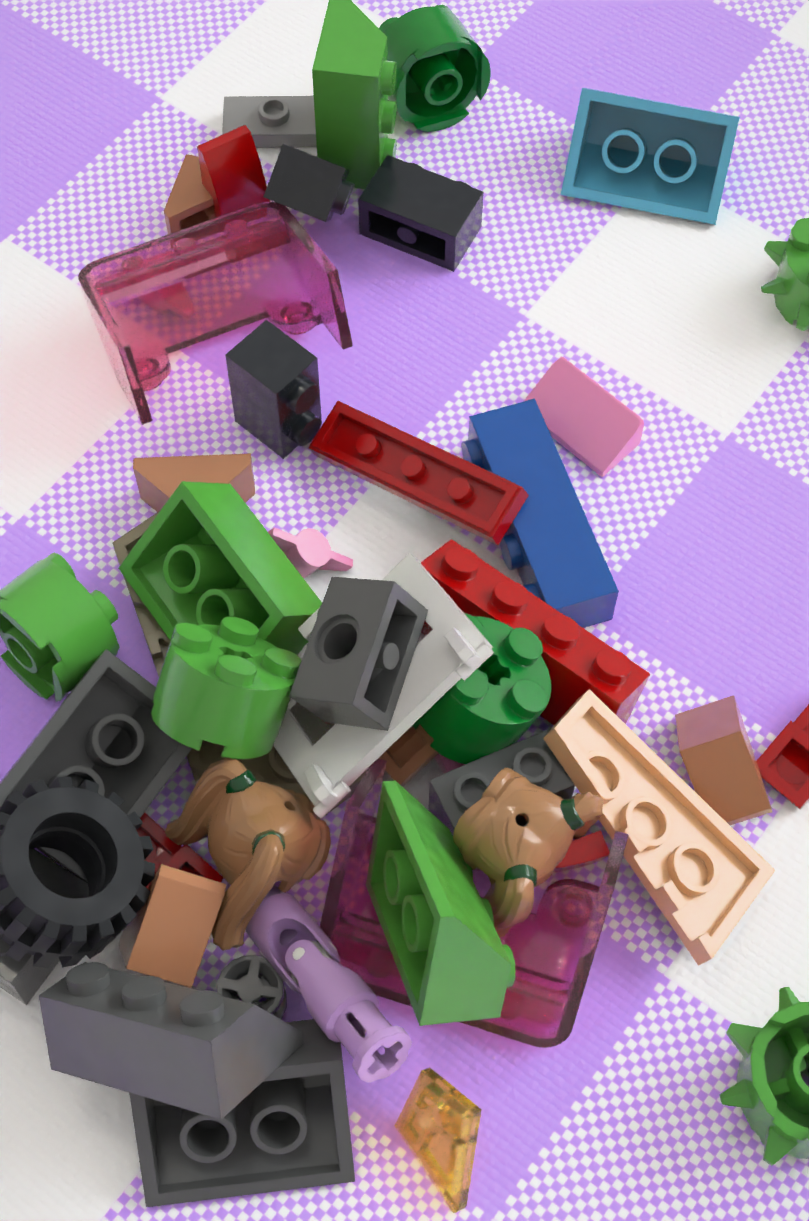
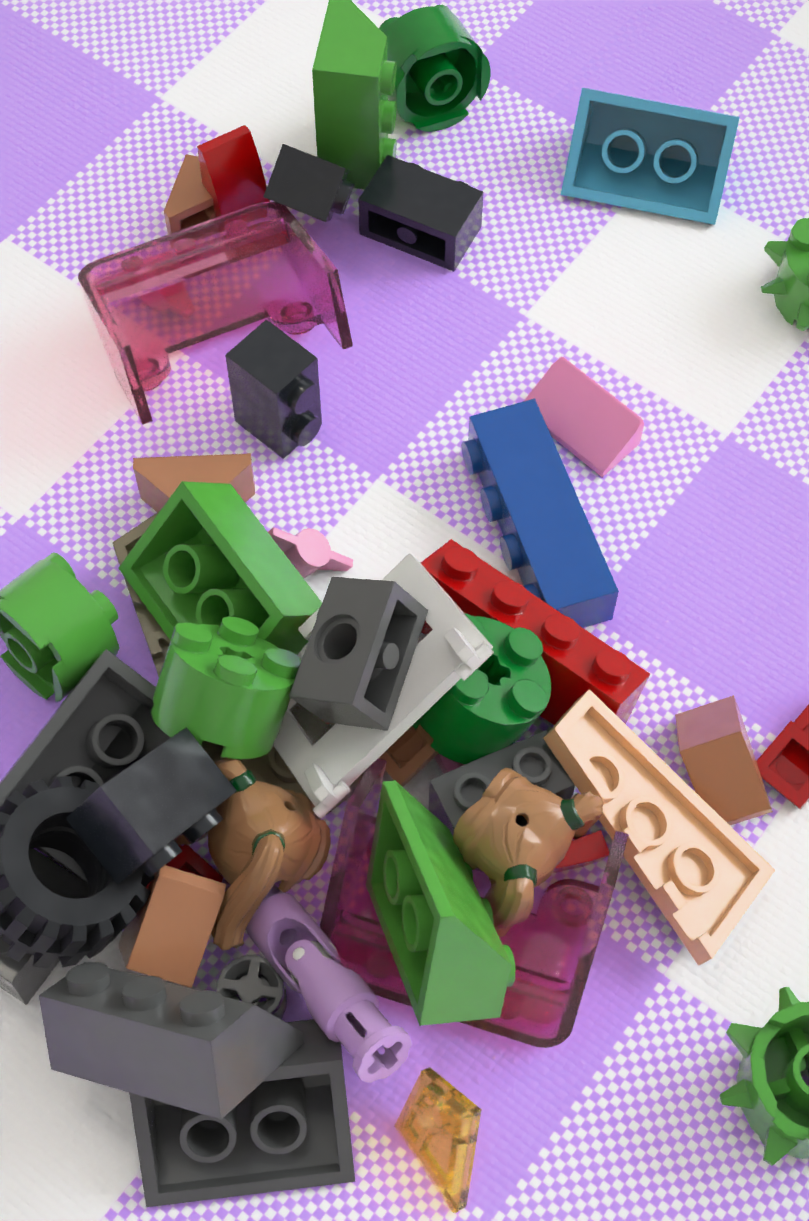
(150, 806): none -> black brick
(272, 119): light grey plate -> none
(419, 472): red tile -> none

